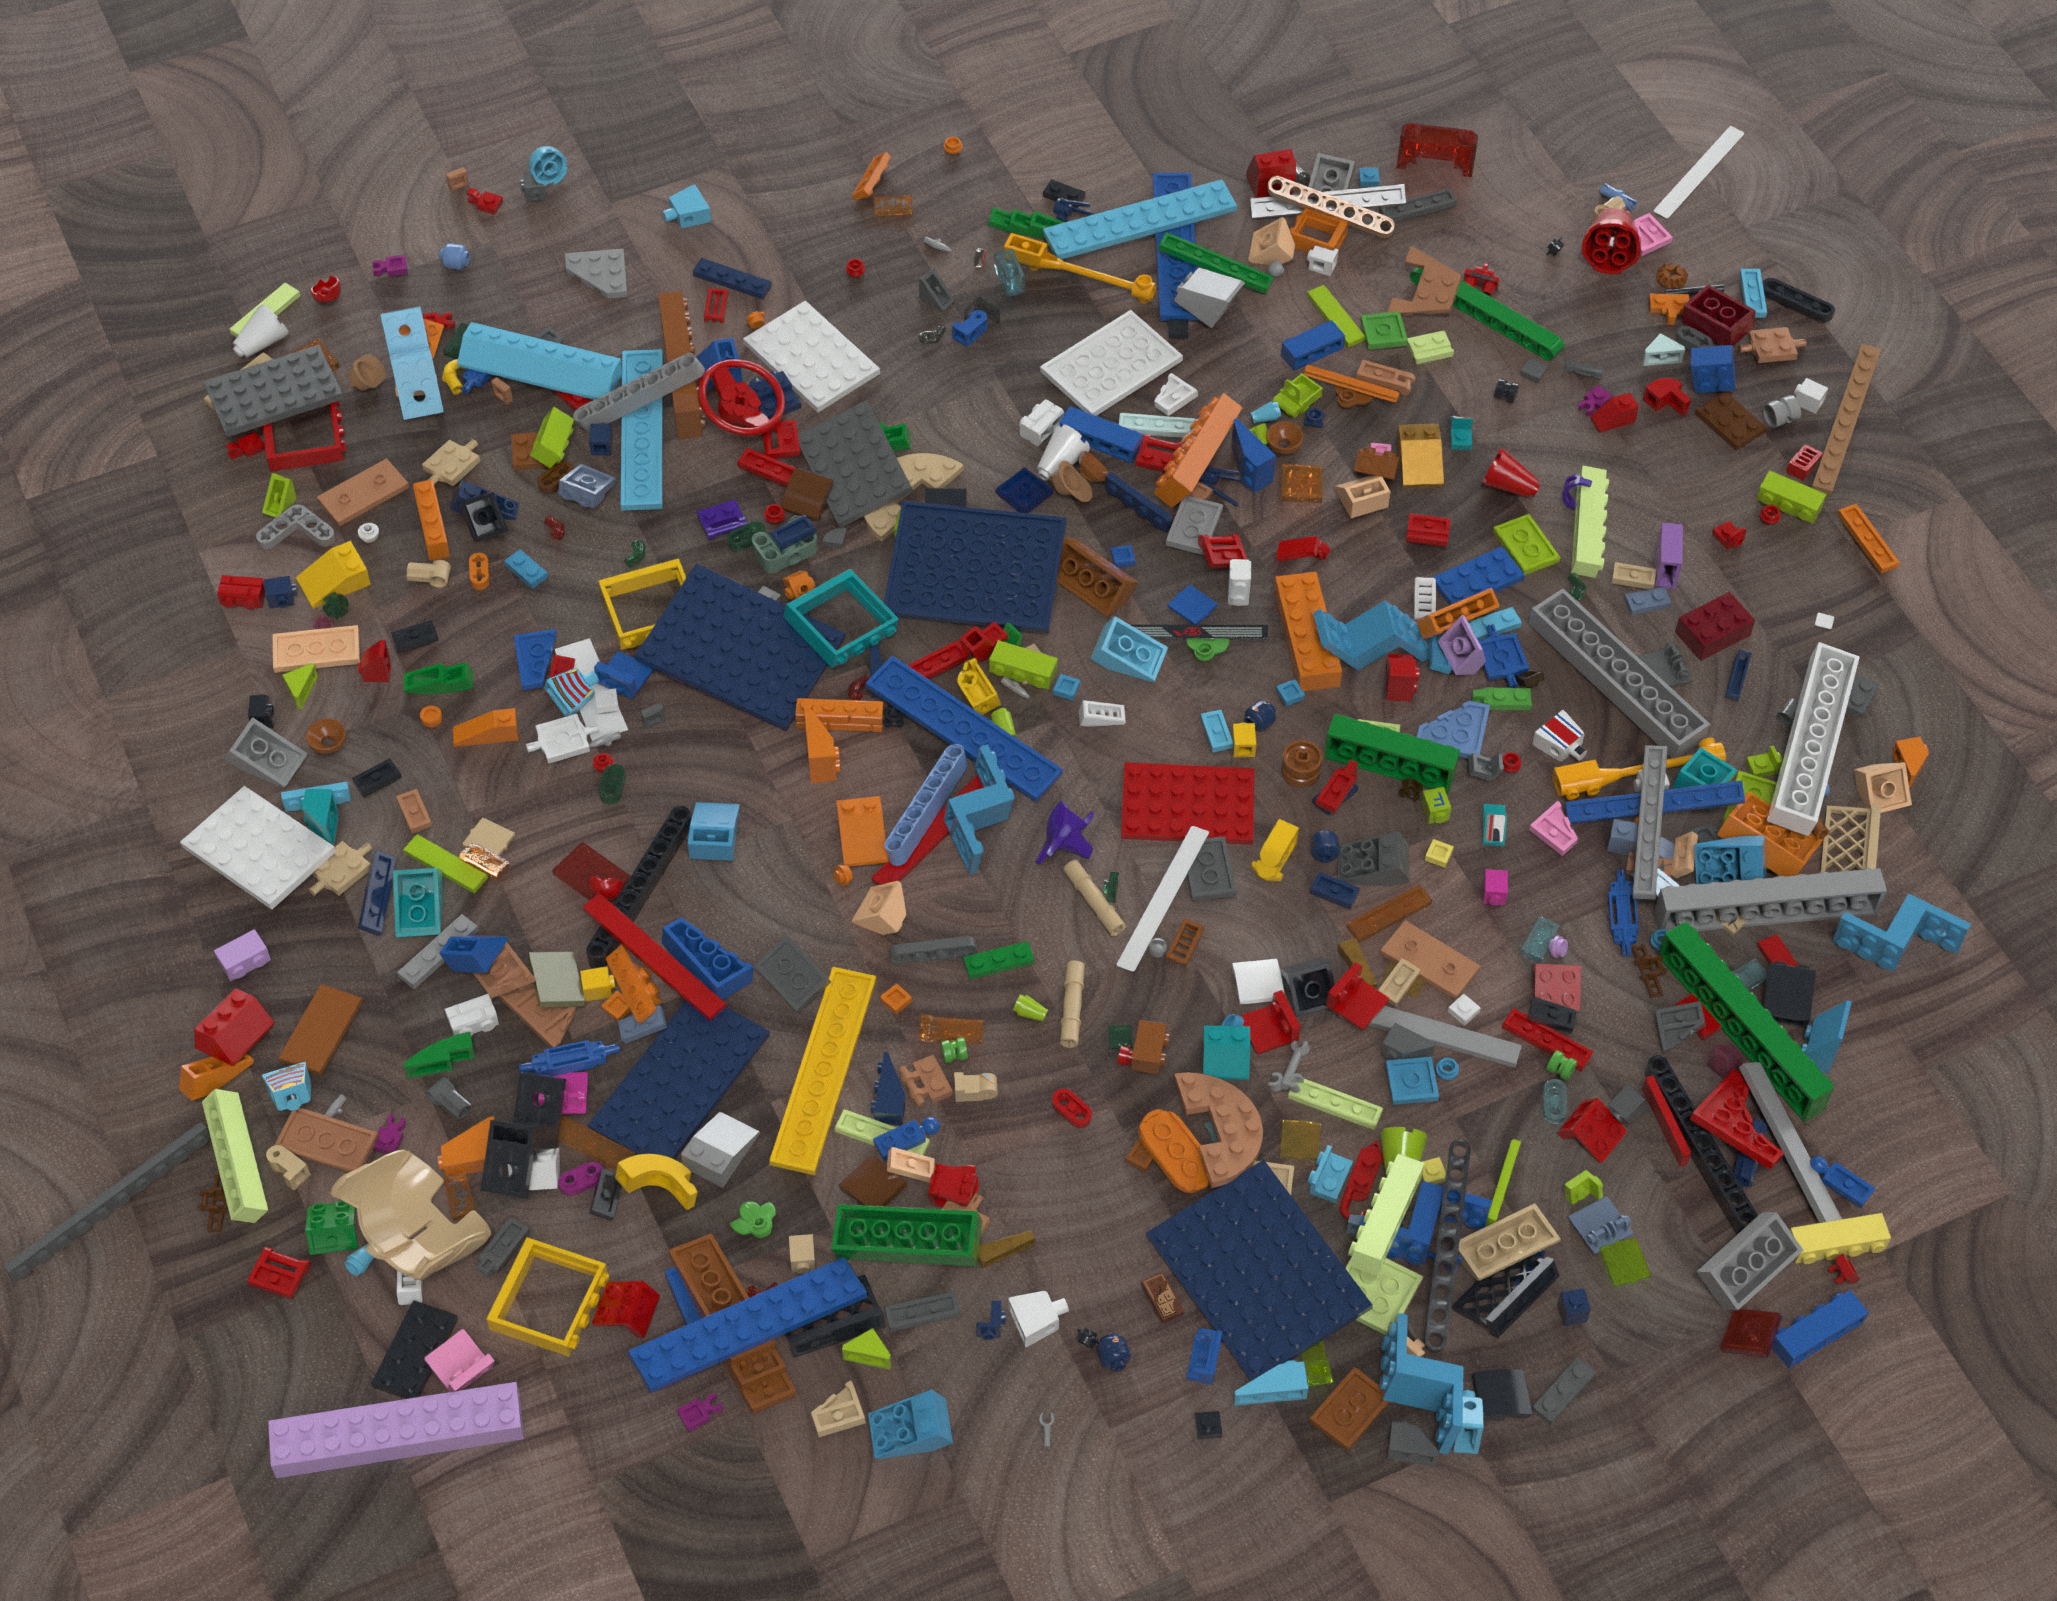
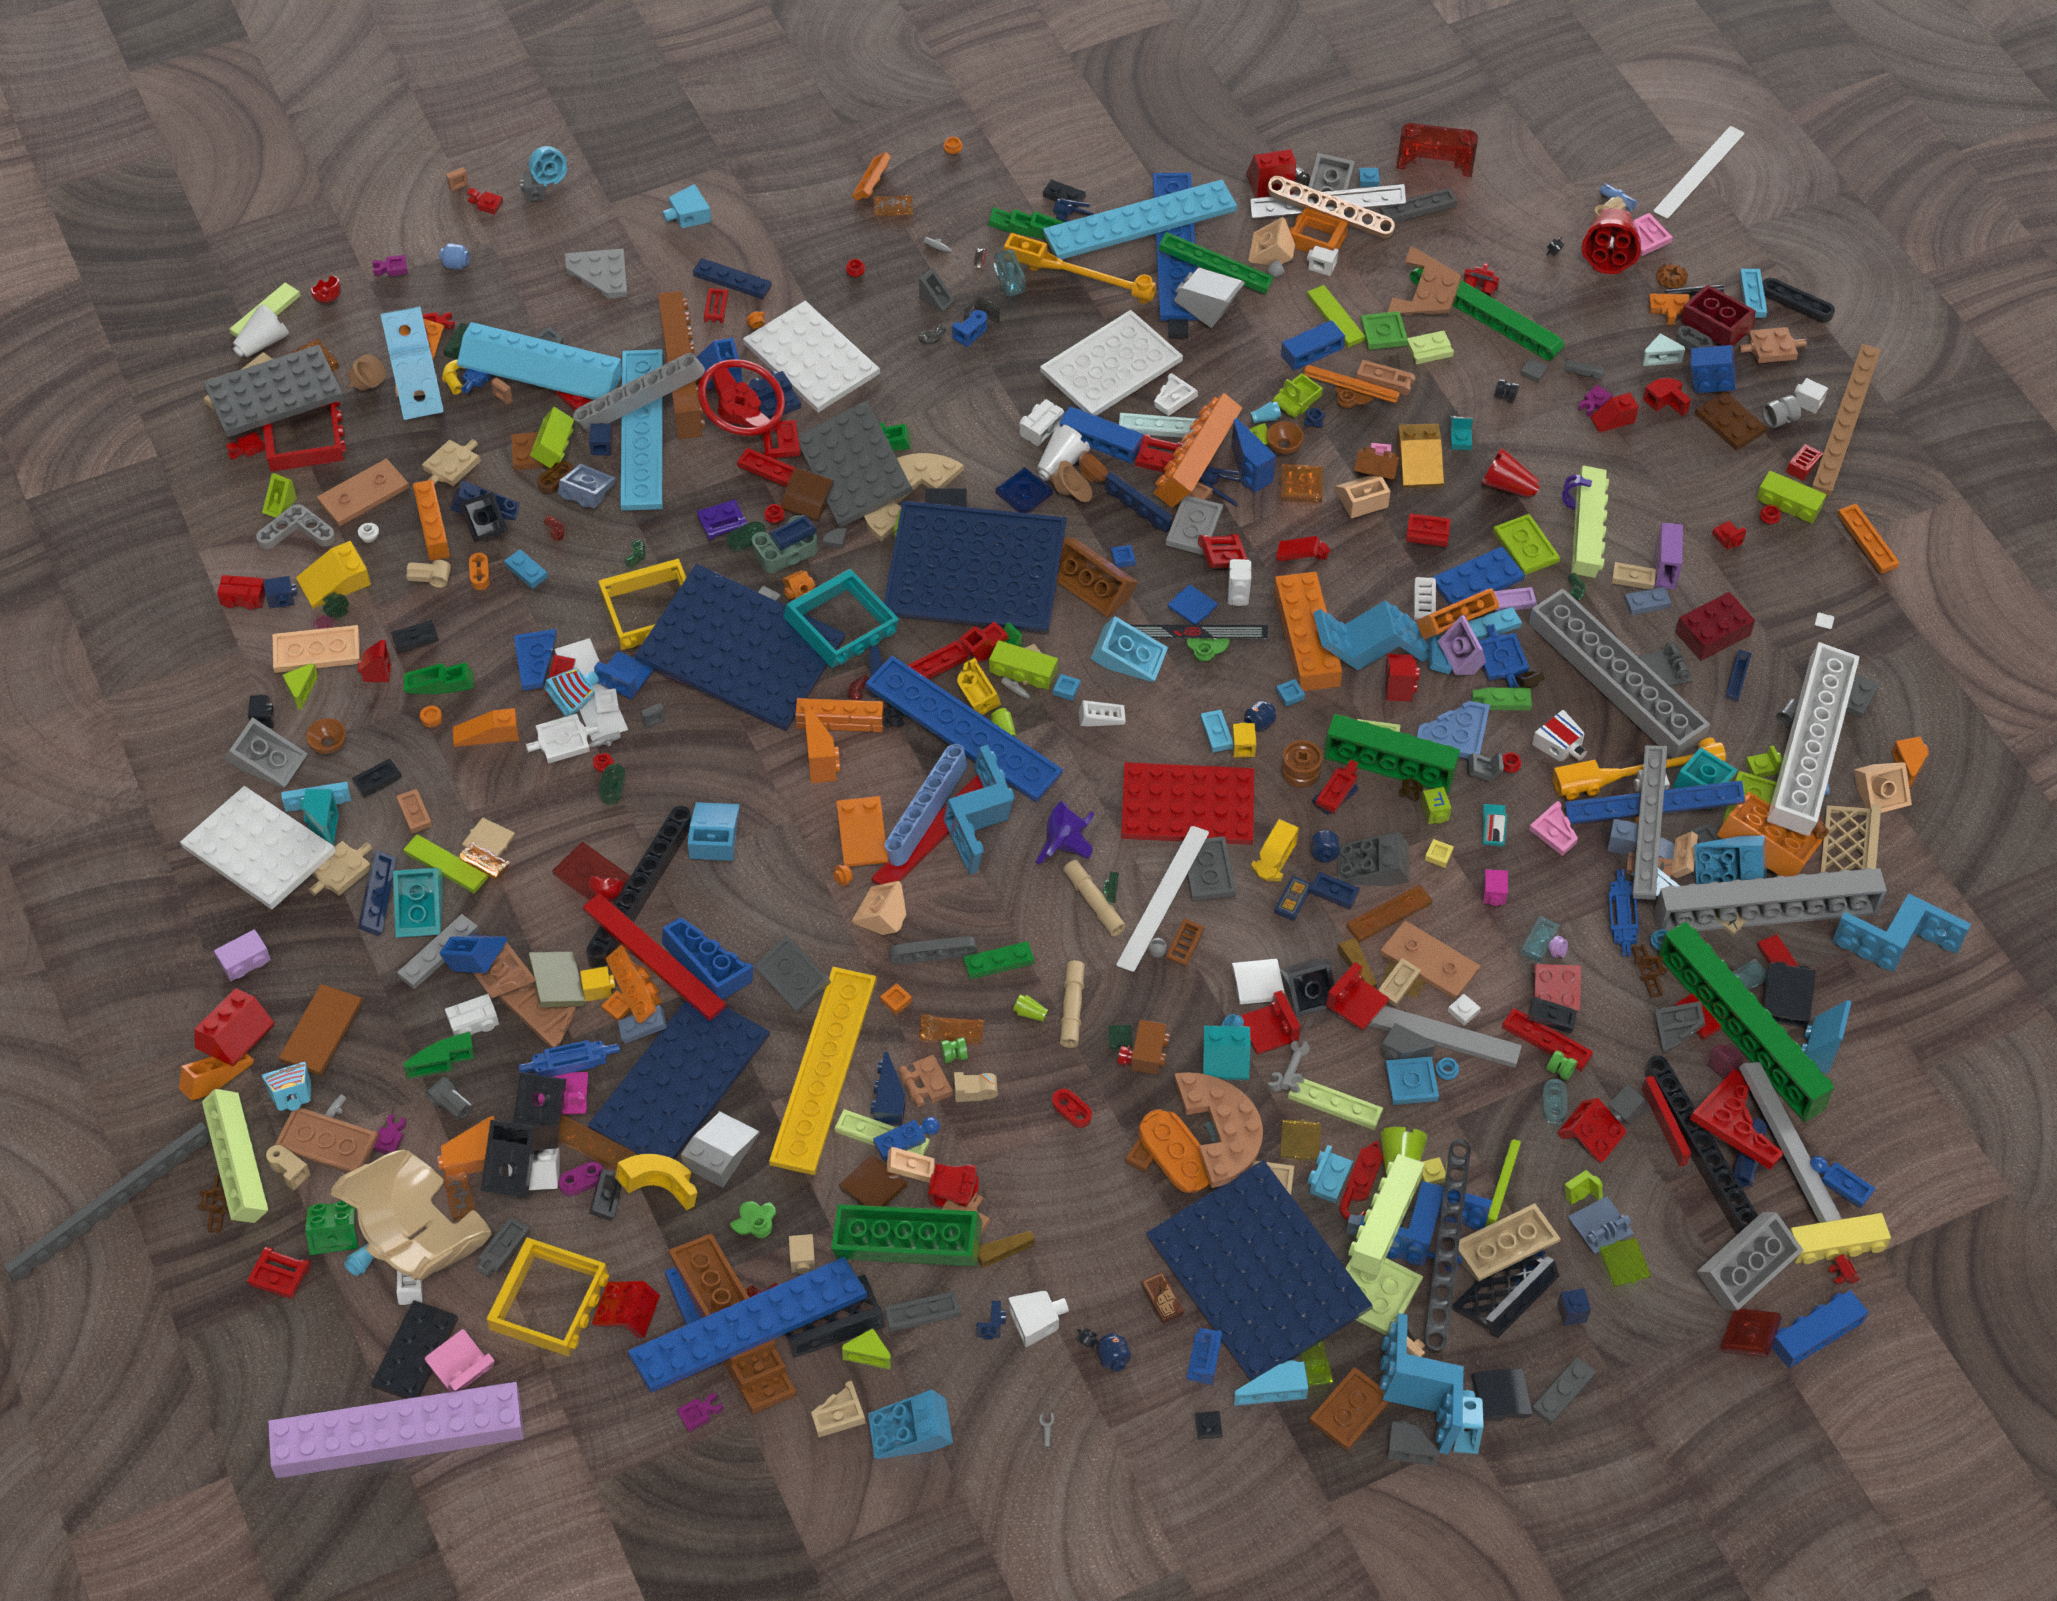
(1293, 898): none -> tile
(1517, 598): none -> lavender tile

